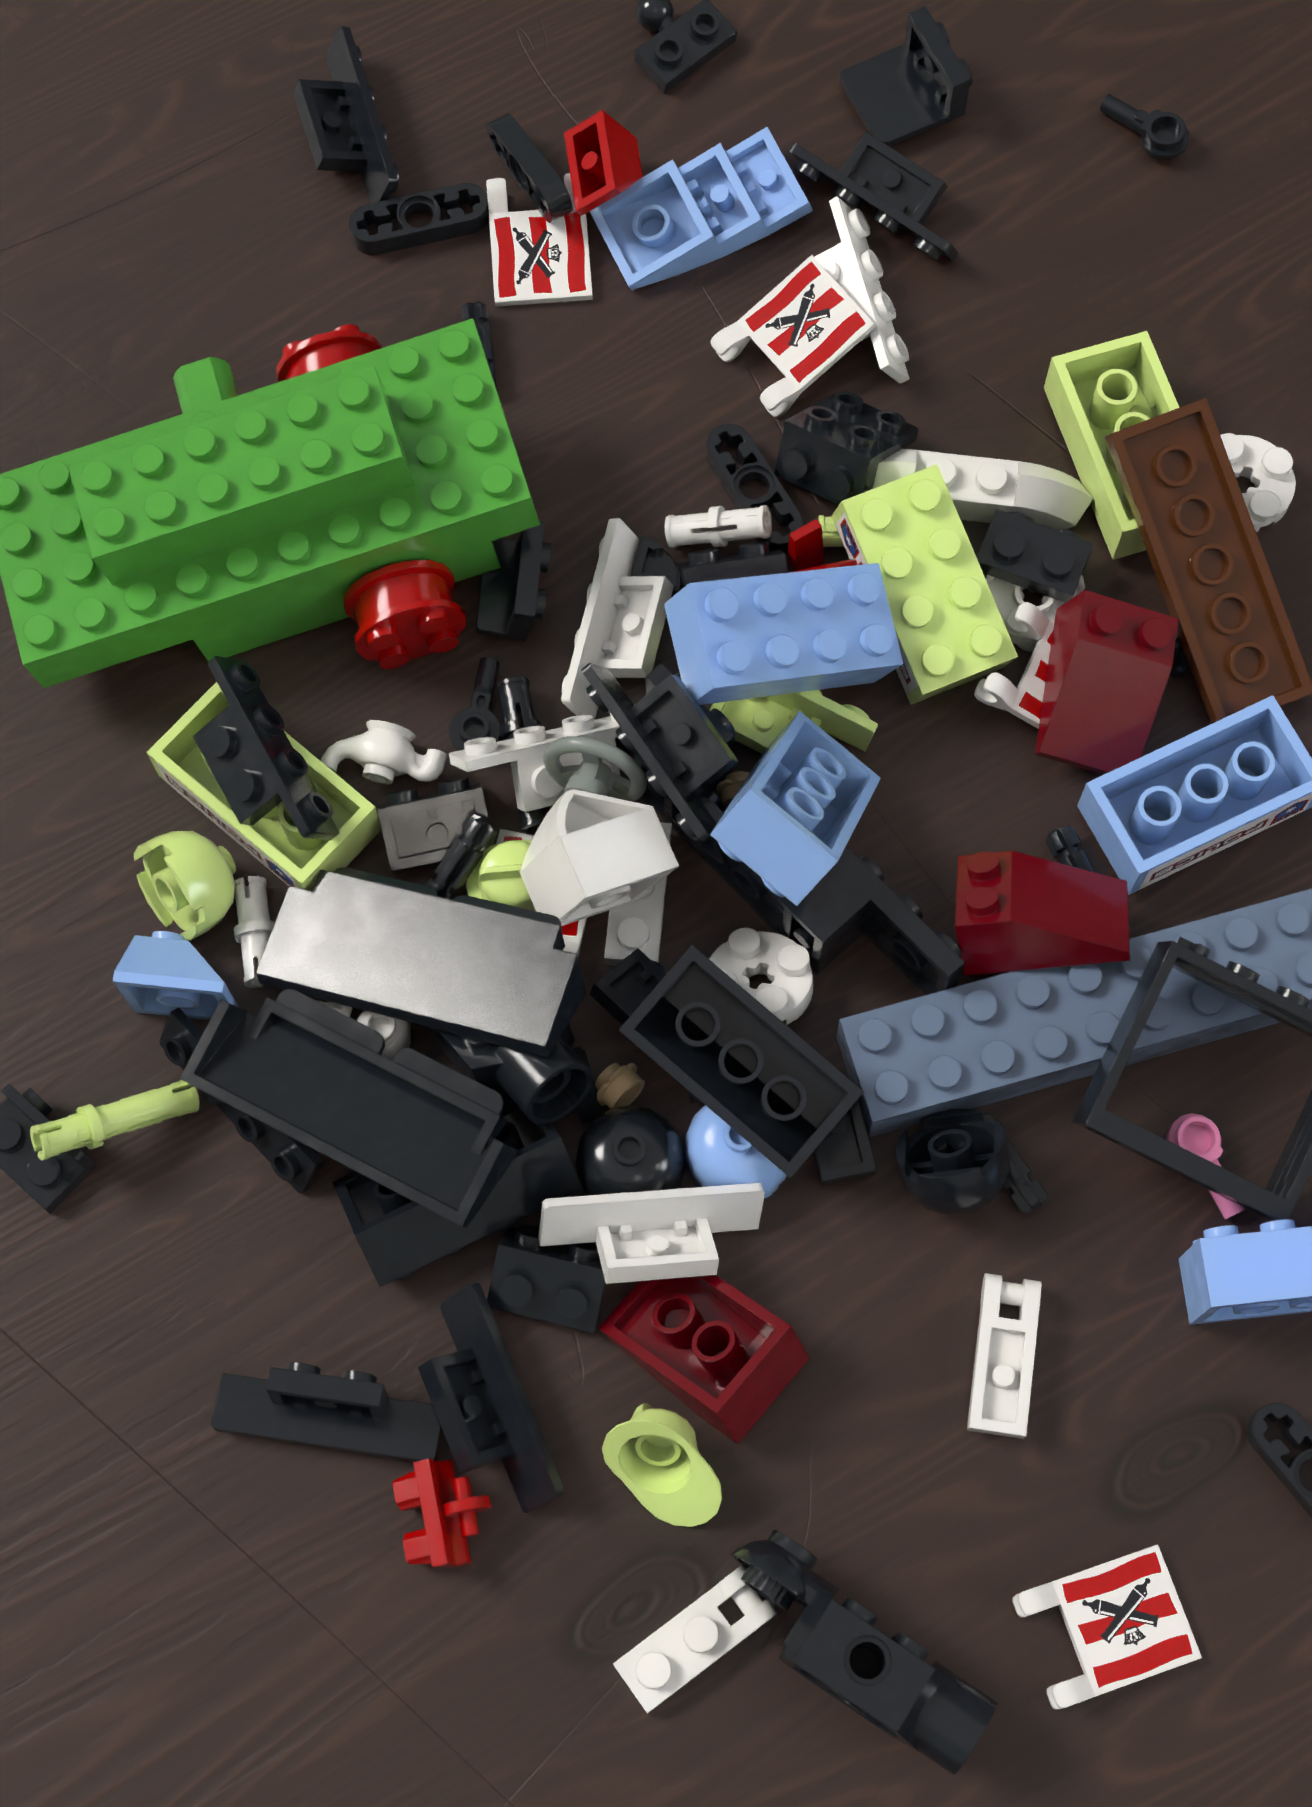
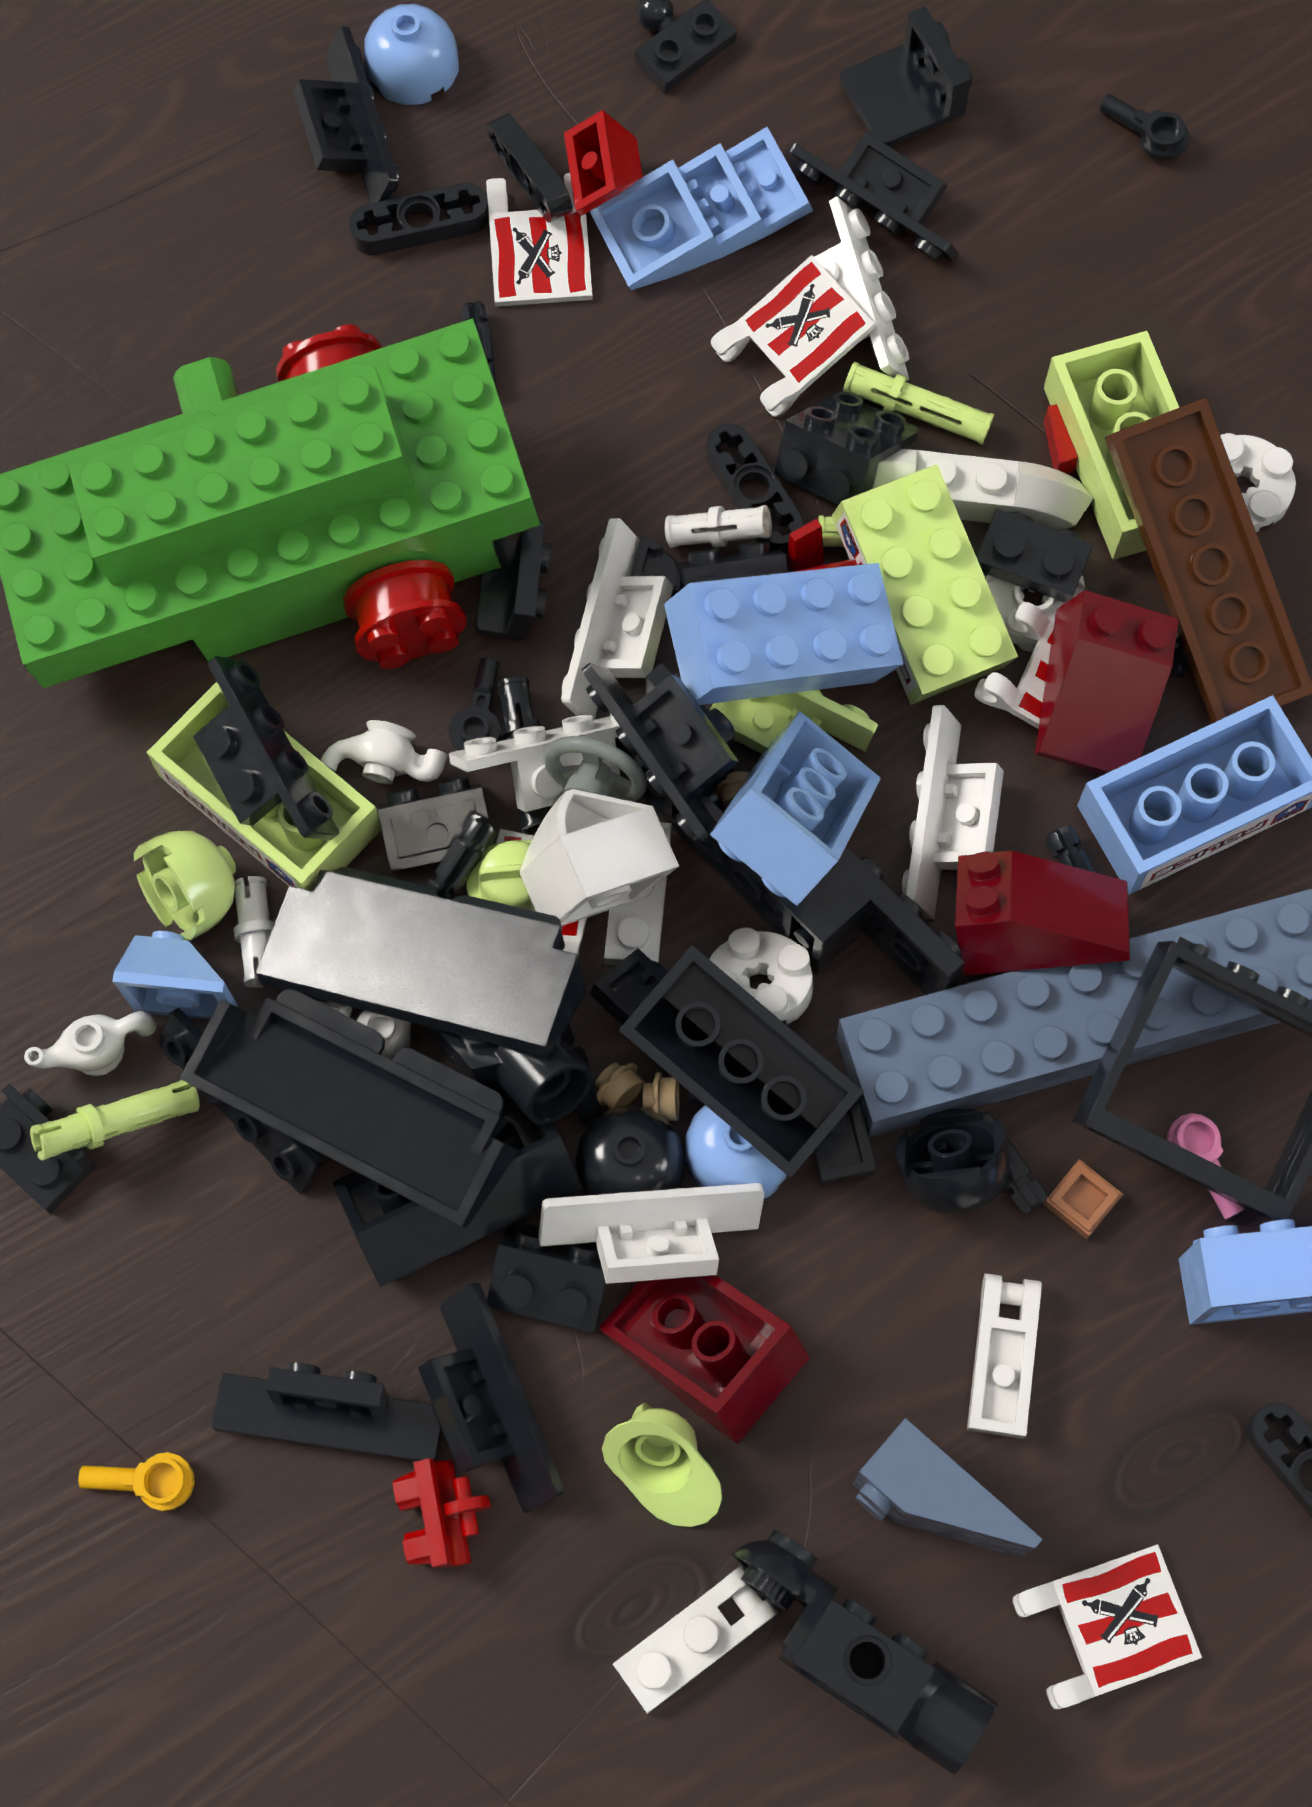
(91, 1043): none -> white piece
(161, 1481): none -> yellow plate
(410, 54): none -> light blue cylinder
(663, 1096): none -> tan plate
(918, 403): none -> yellowish green pin
(932, 1493): none -> sand blue slope
(954, 811): none -> white bracket
(1059, 442): none -> red piece
(1083, 1199): none -> nougat tile

